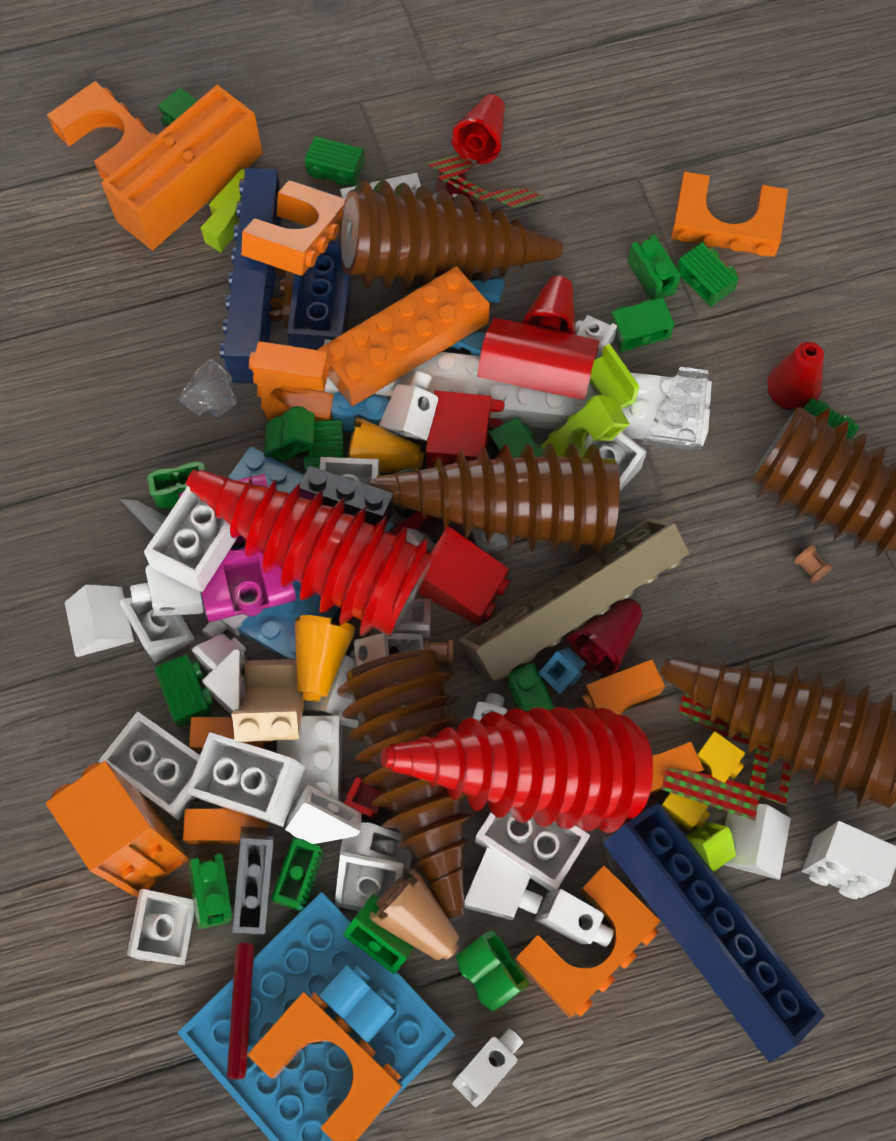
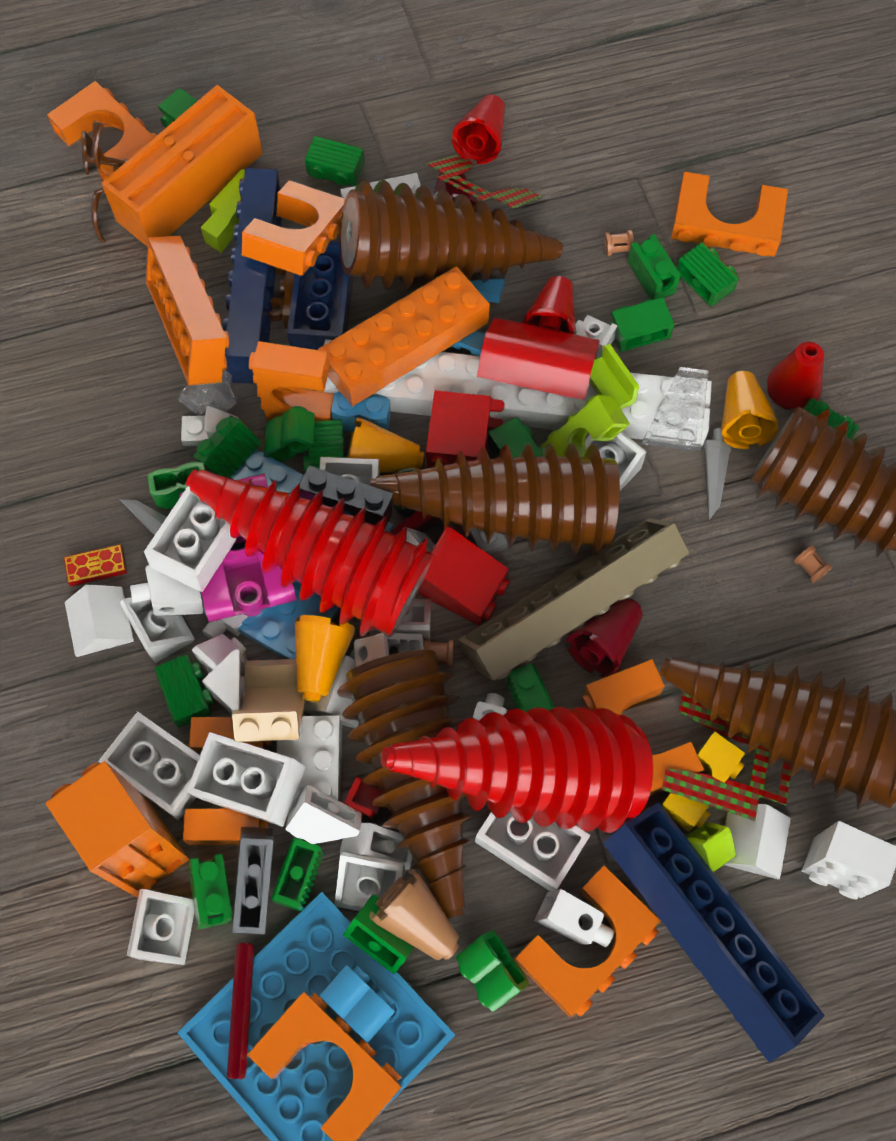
(95, 565): none -> red tile
(99, 158): none -> reddish brown plant
(186, 310): none -> orange brick
(199, 428): none -> white slope
(227, 447): none -> green brick
(411, 409): white torso -> none
(480, 1076): white torso -> none
(501, 888): white torso -> none
(563, 669): dark azure brick -> none
(618, 242): none -> nougat bush
(717, 459): none -> light grey bar
(747, 413): none -> light orange cone

